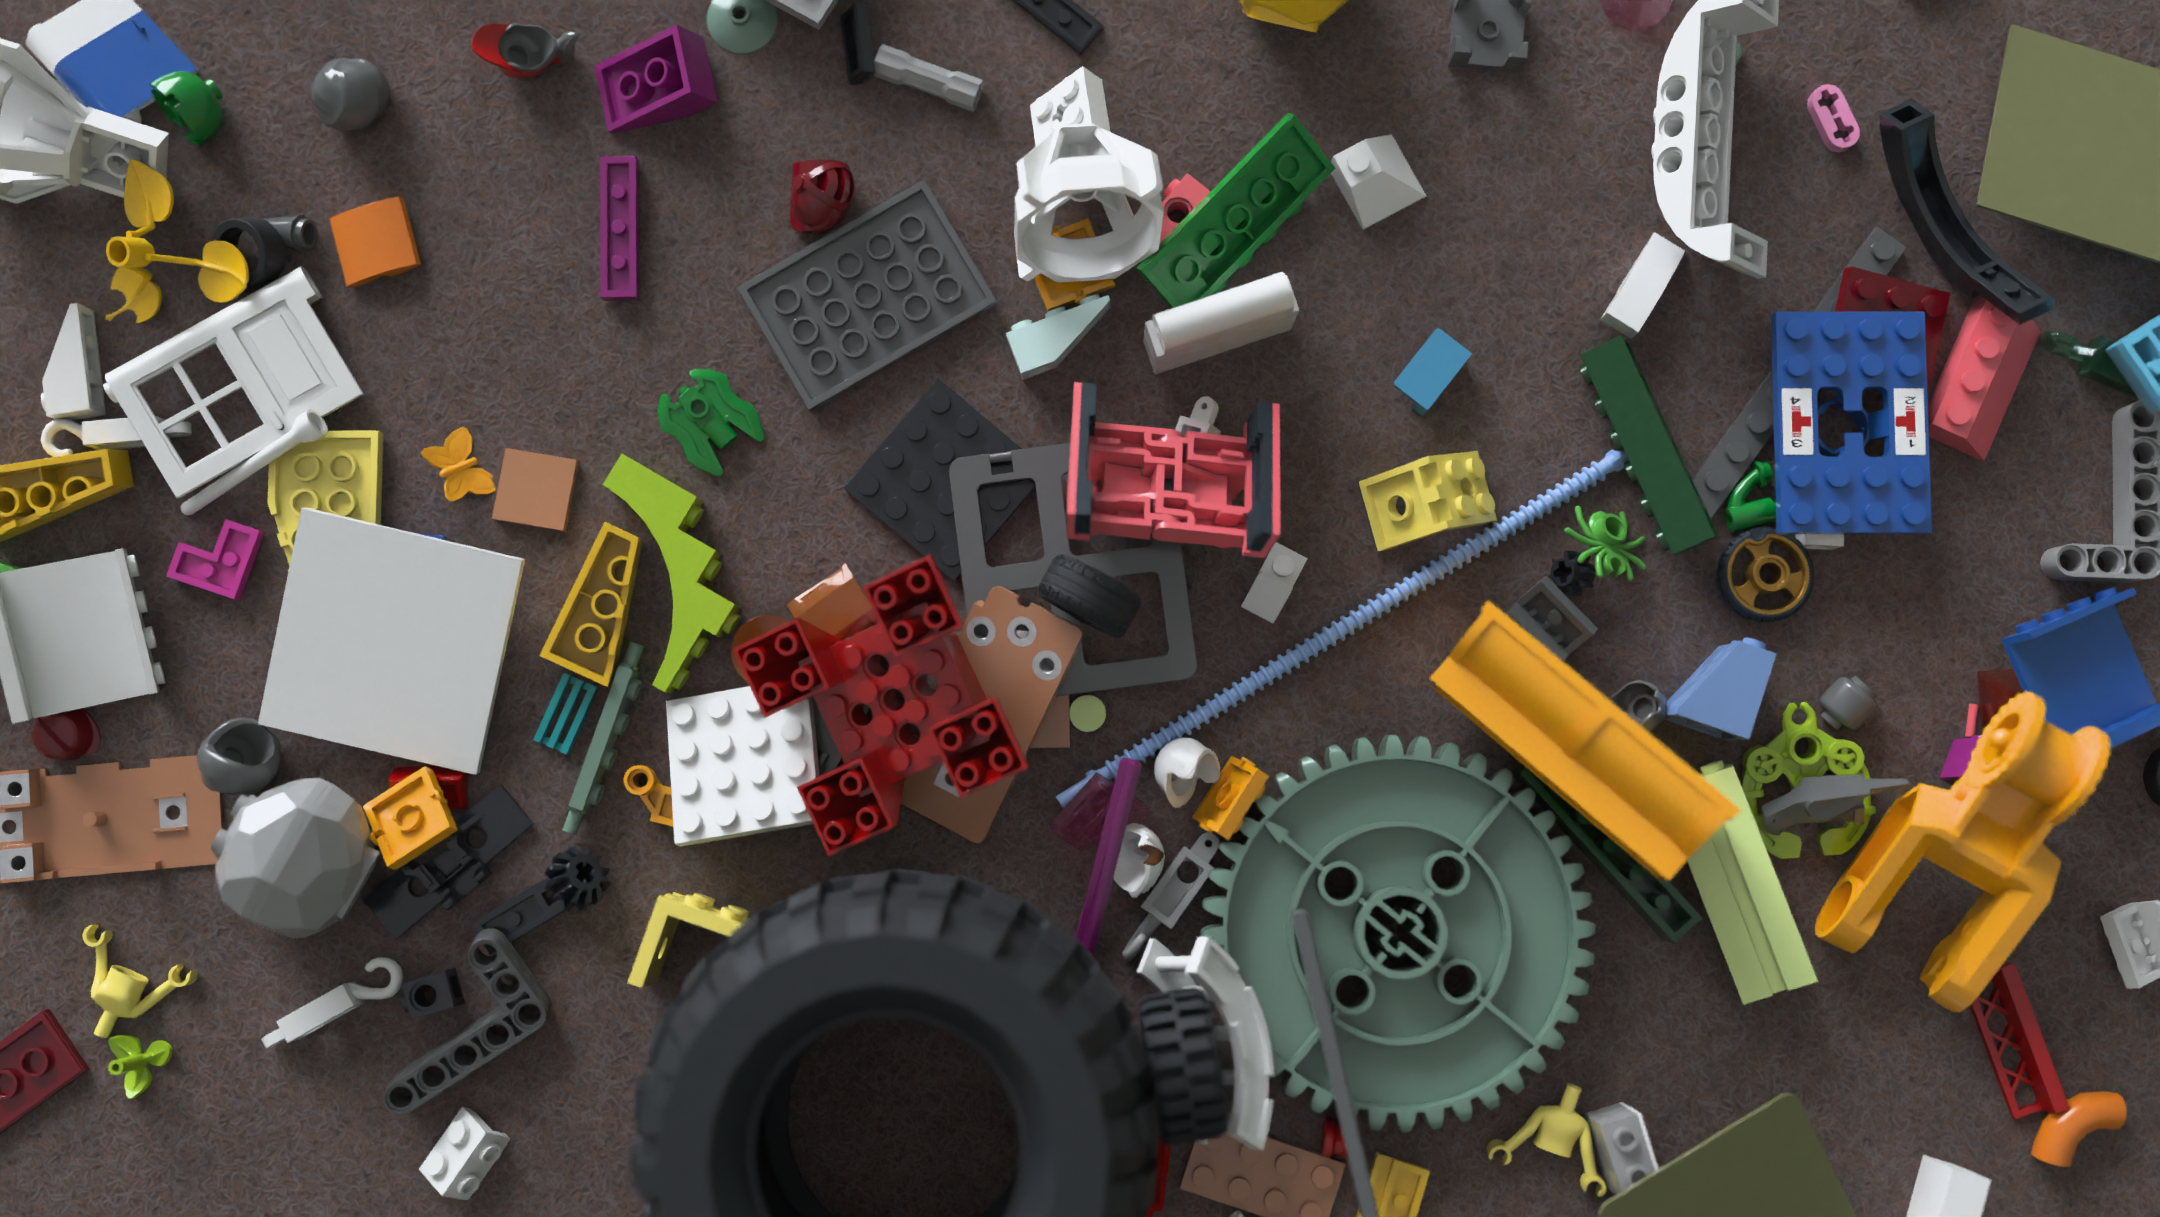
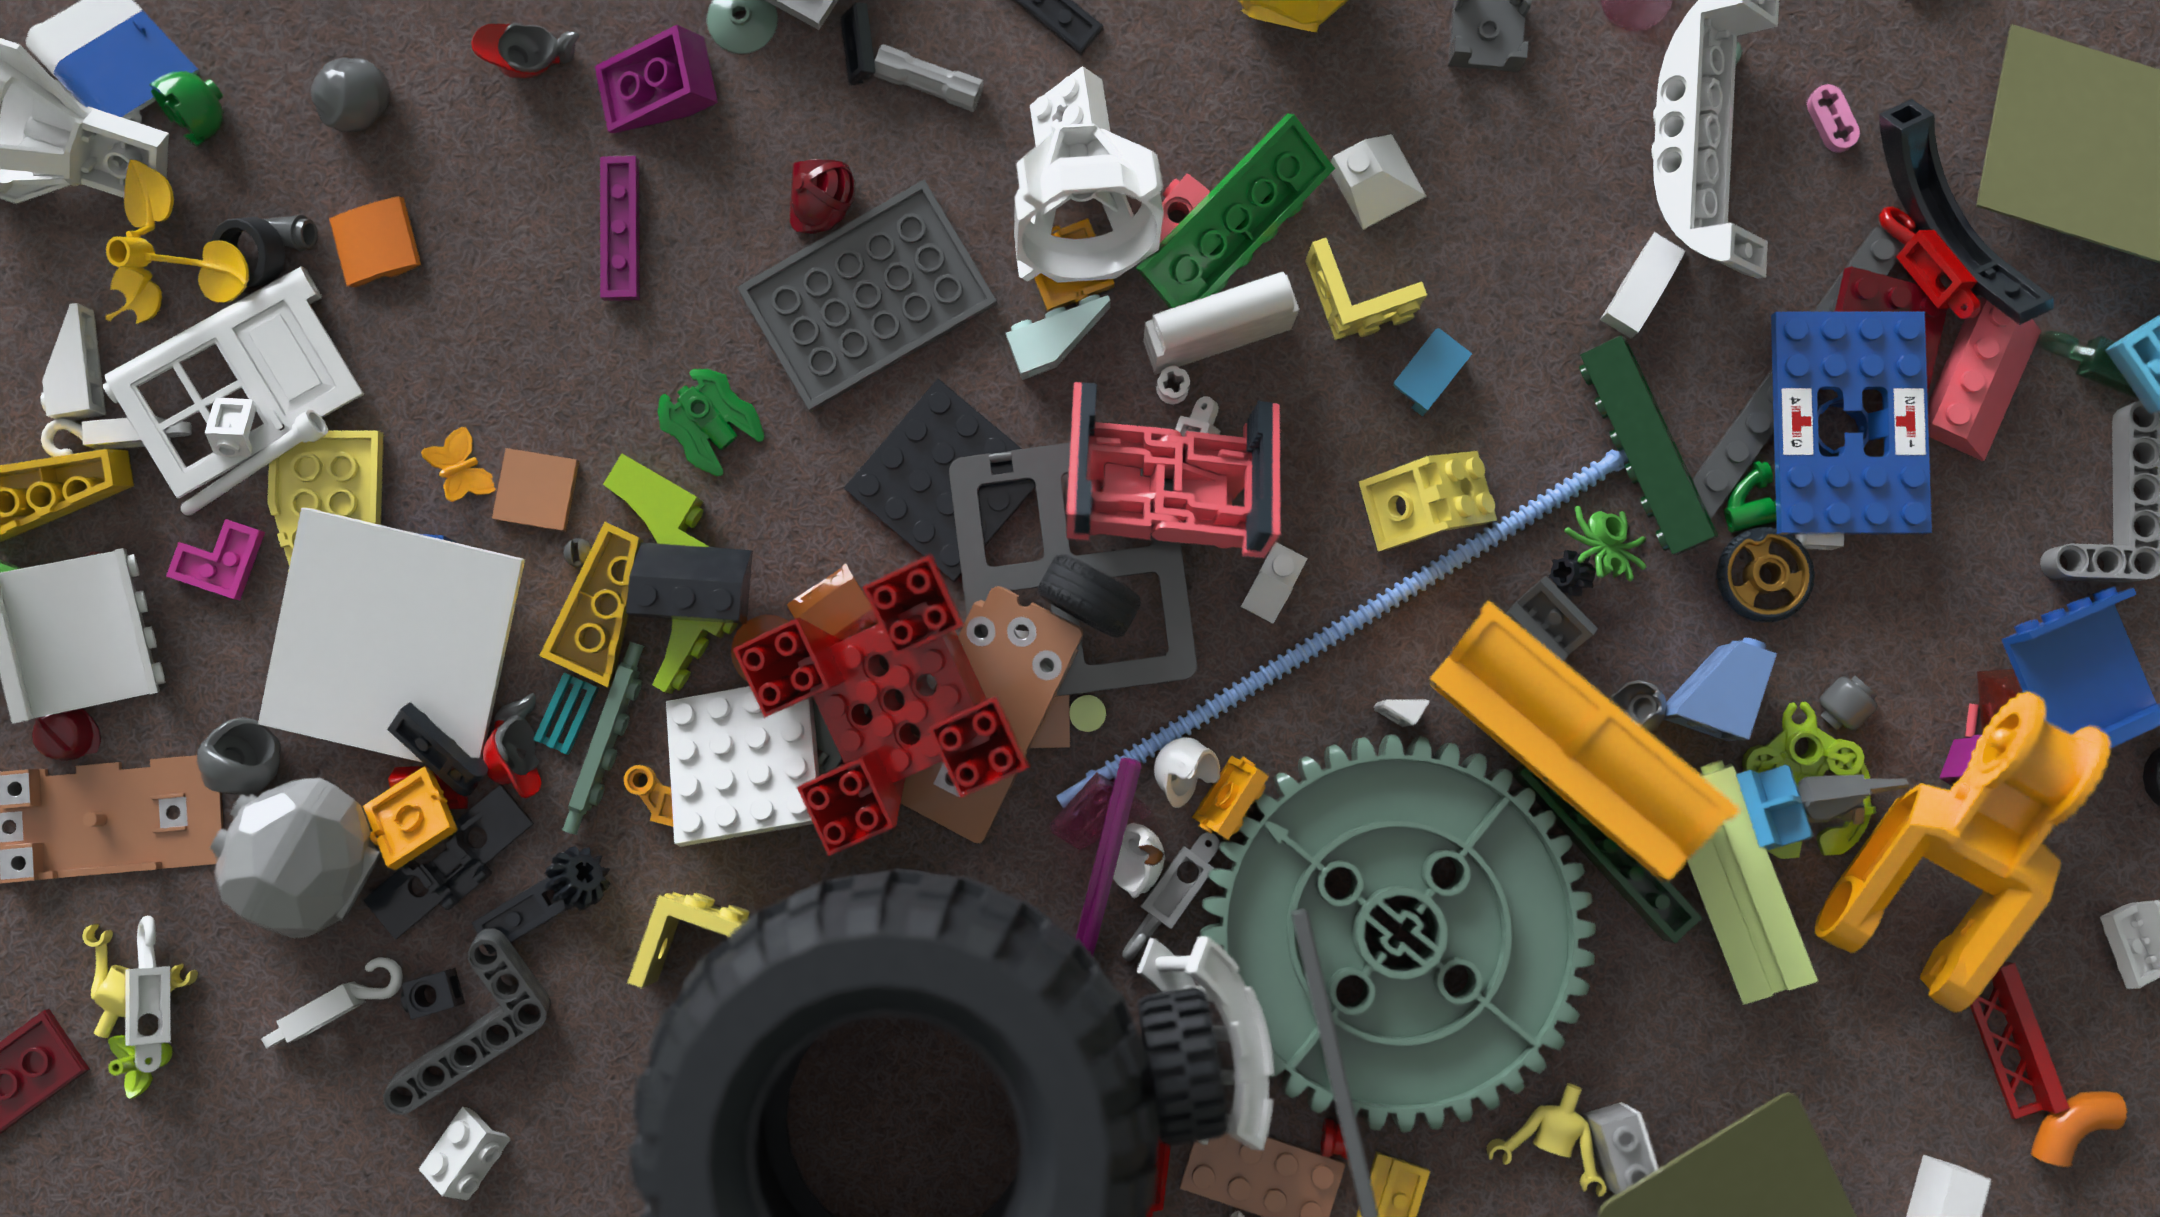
(147, 992): none -> white piece
(230, 426): none -> white bracket
(437, 750): none -> black plate
(500, 752): none -> dark grey hair
(583, 550): none -> dark grey hinge
(690, 583): none -> black slope
(1178, 375): none -> white bush
(1362, 317): none -> light yellow bracket
(1402, 711): none -> white slope
(1774, 807): none -> dark azure panel
(1927, 259): none -> red piece

